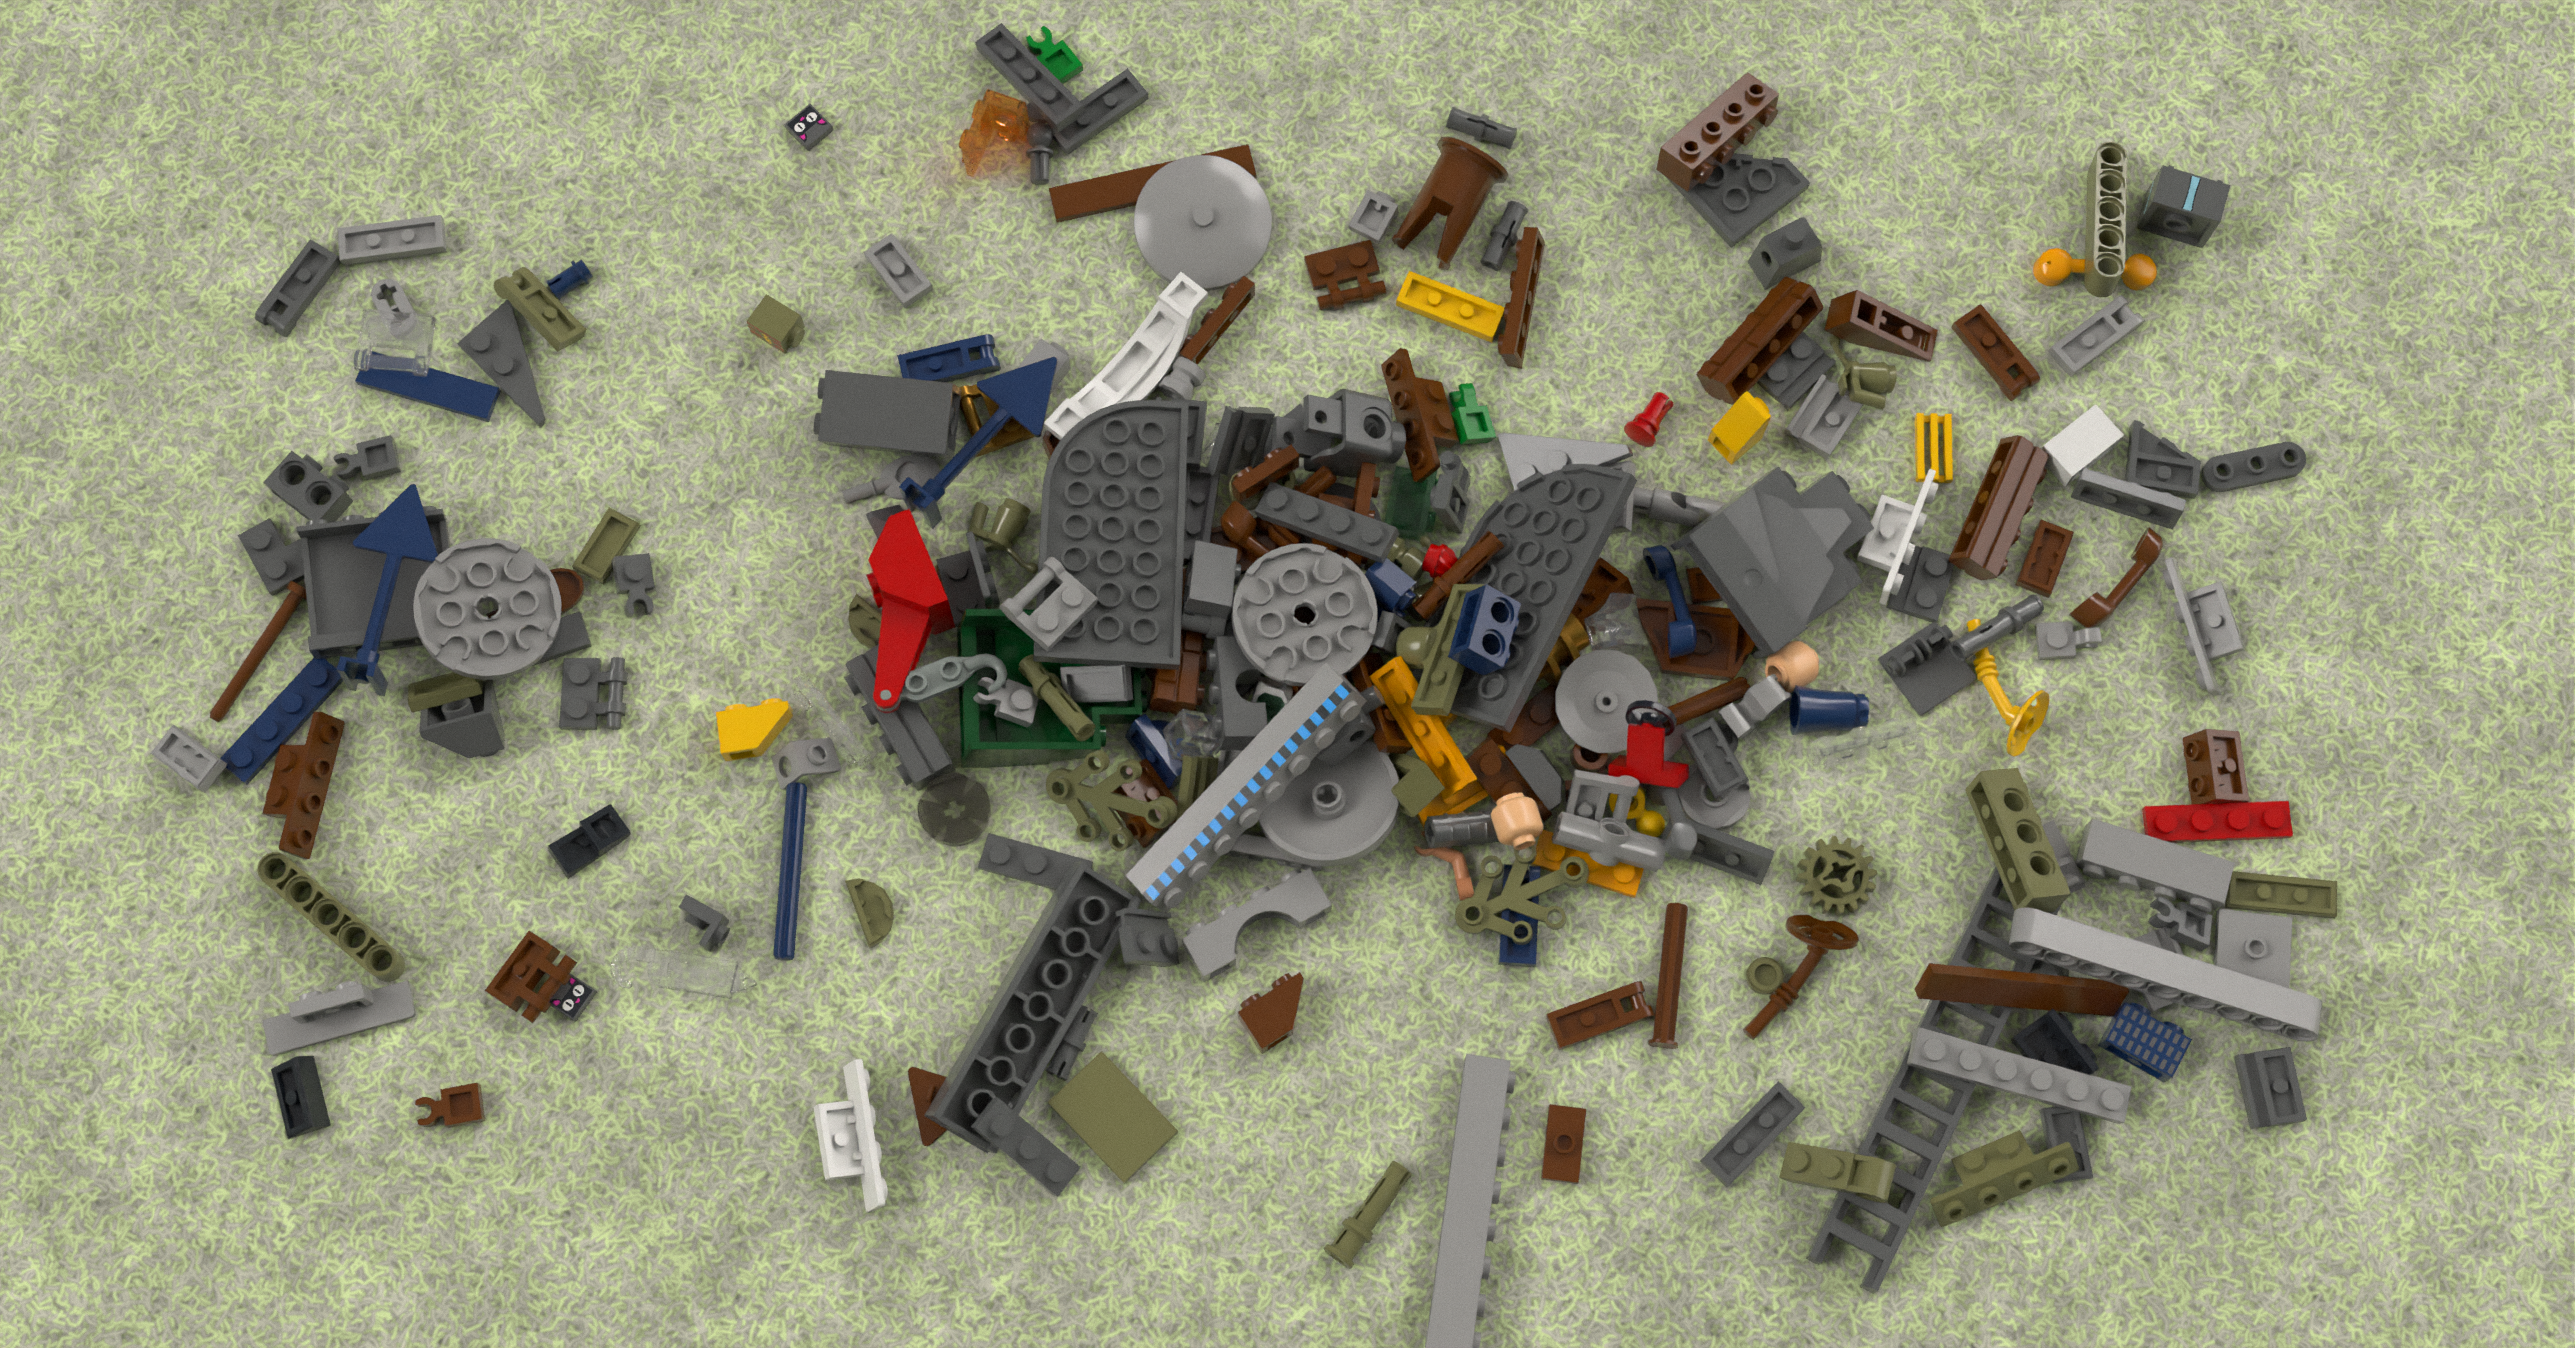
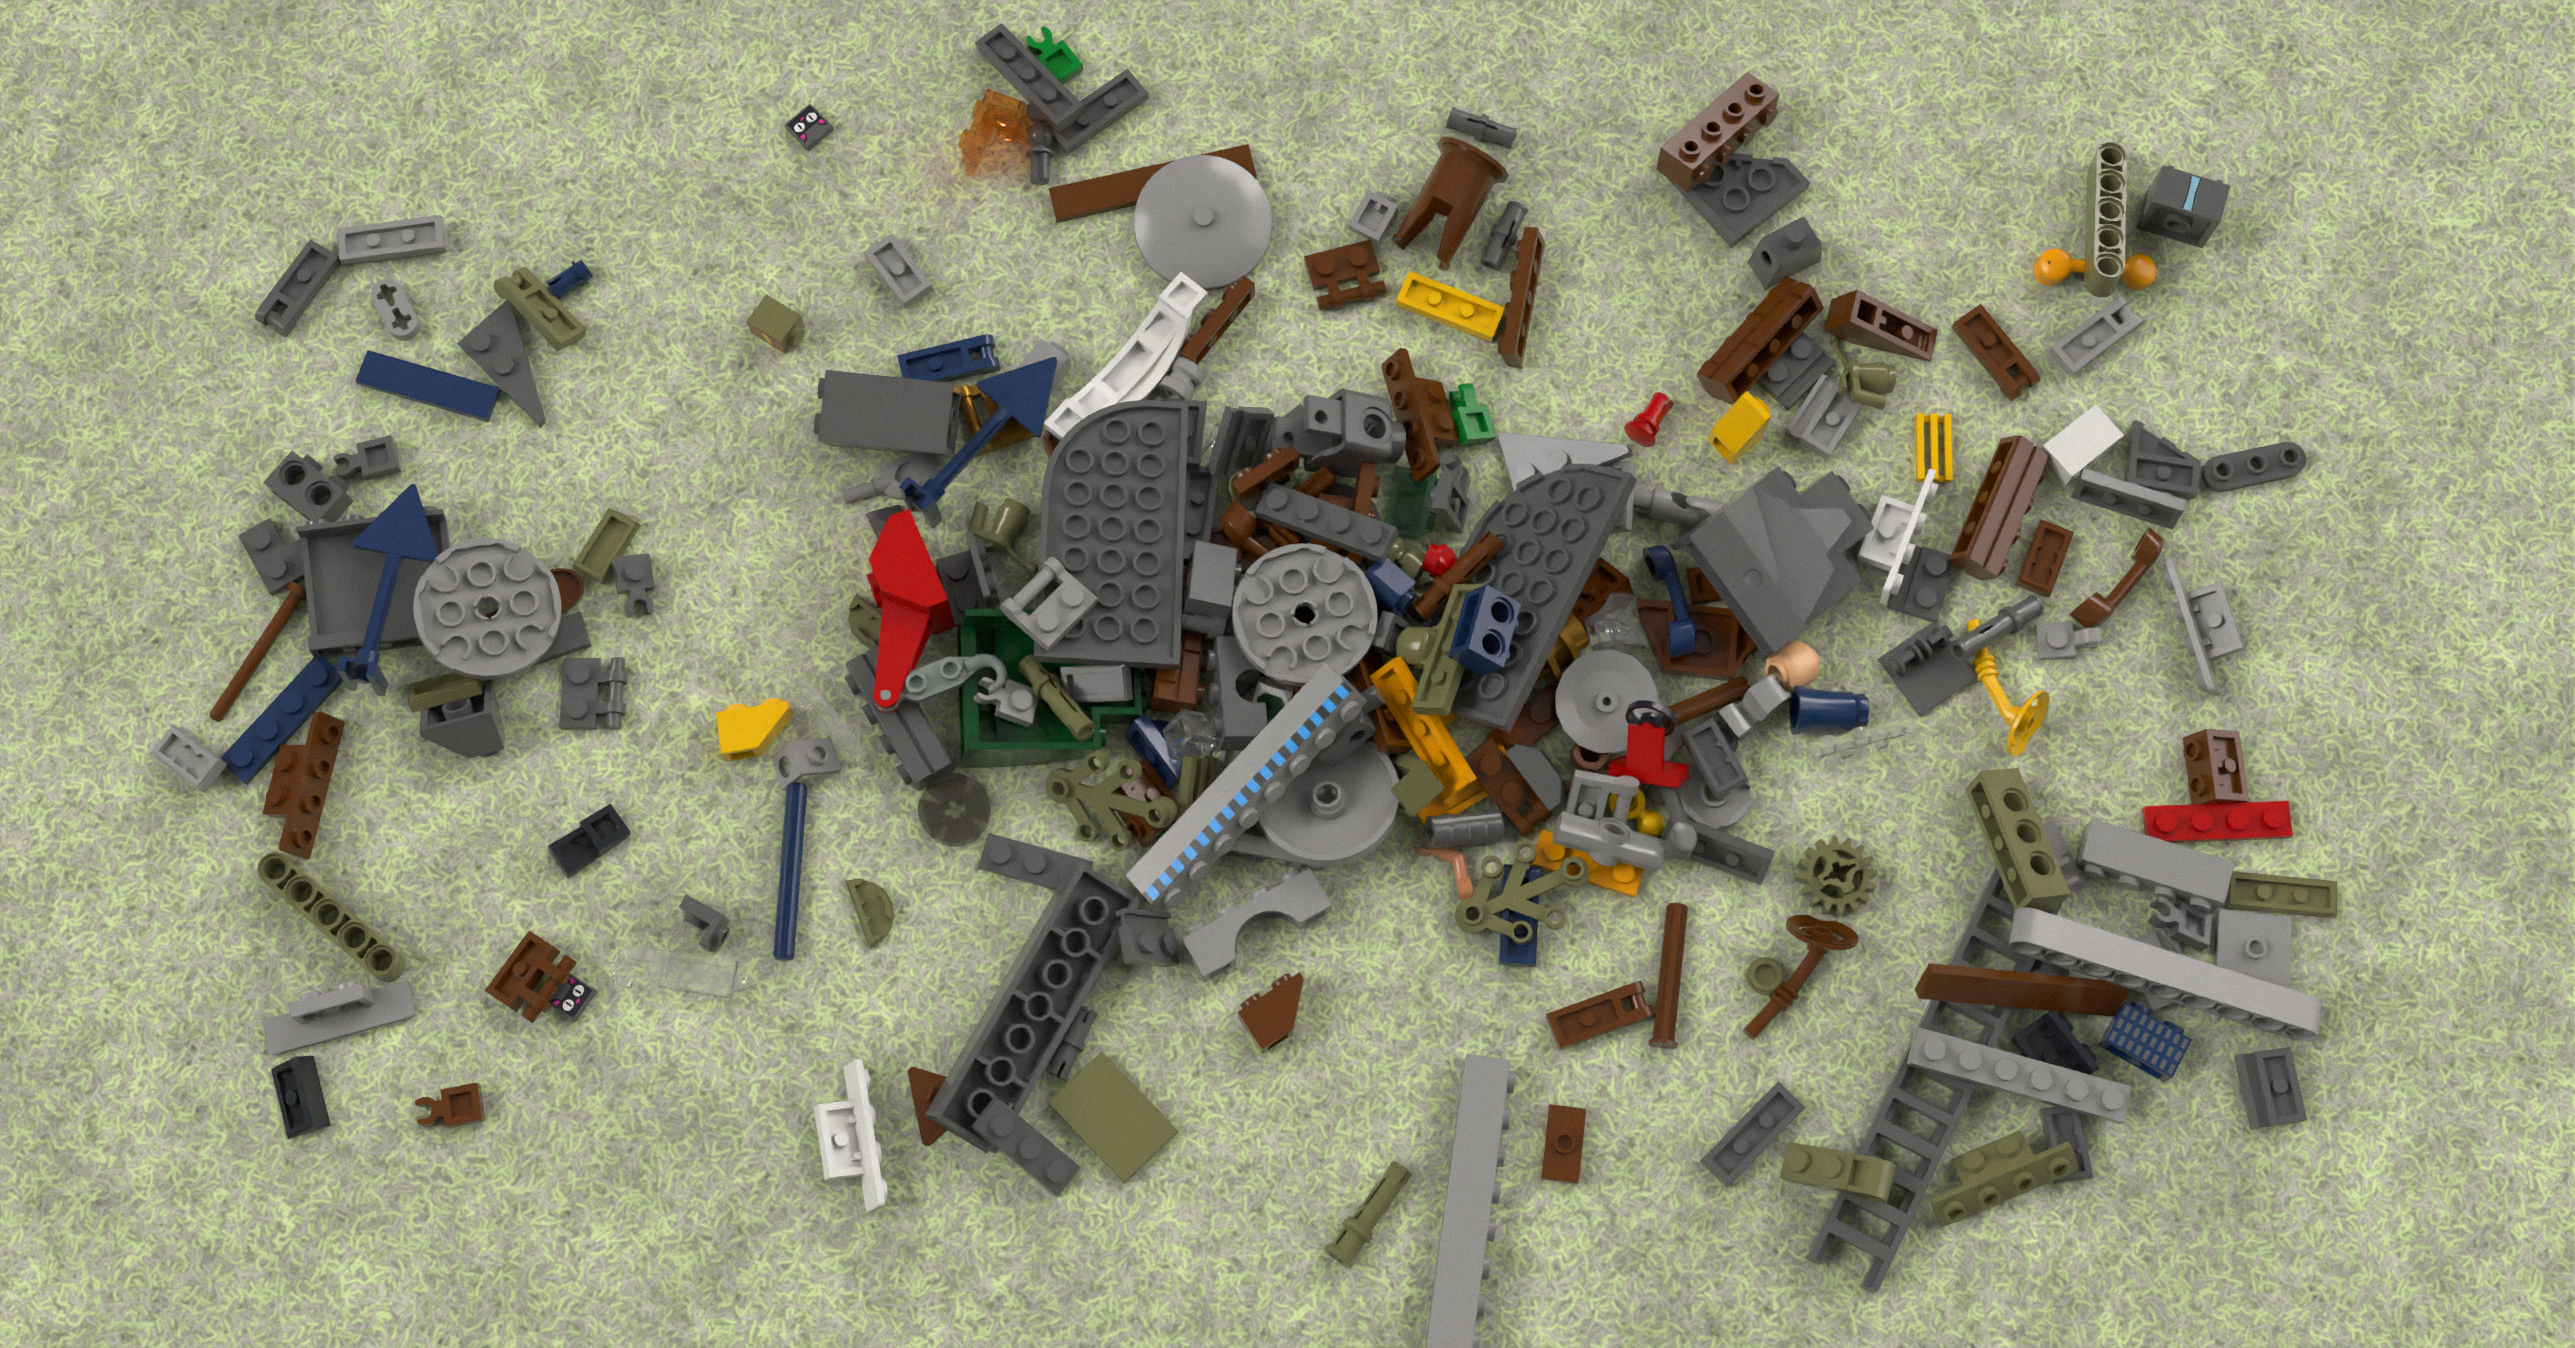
(395, 331): clear plate -> none
(1517, 821): light nougat head -> none

